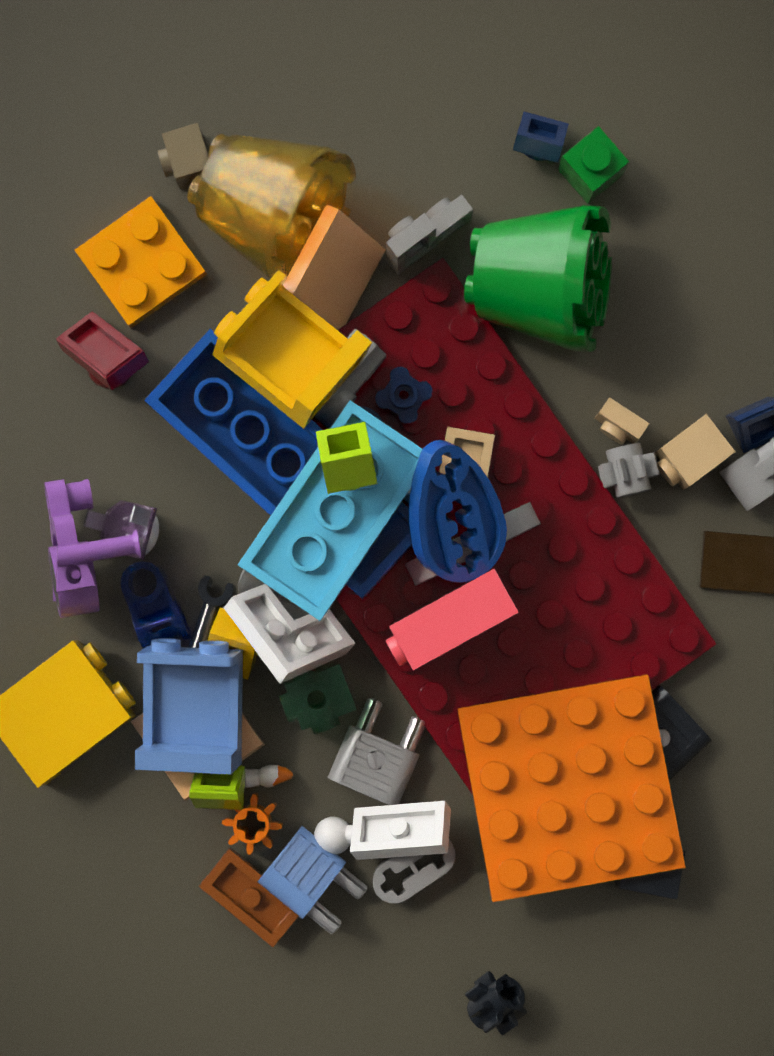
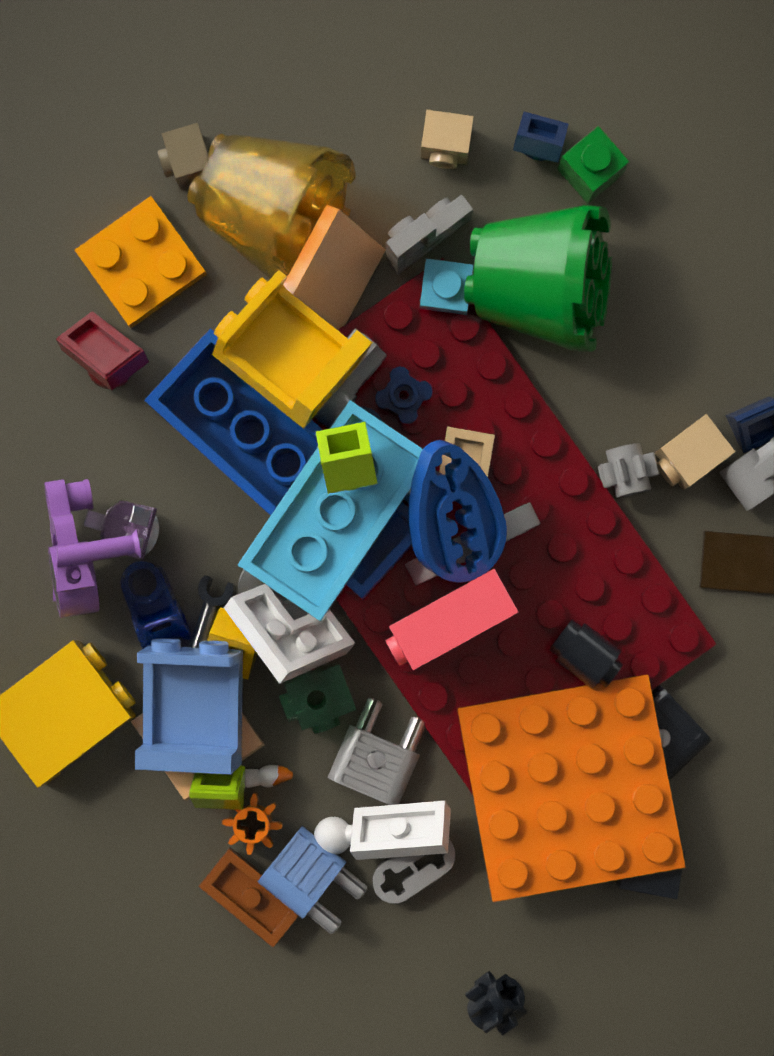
(444, 286): none -> medium azure plate
(446, 139): none -> tan plate
(587, 654): none -> black brick
(620, 423): tan plate -> none

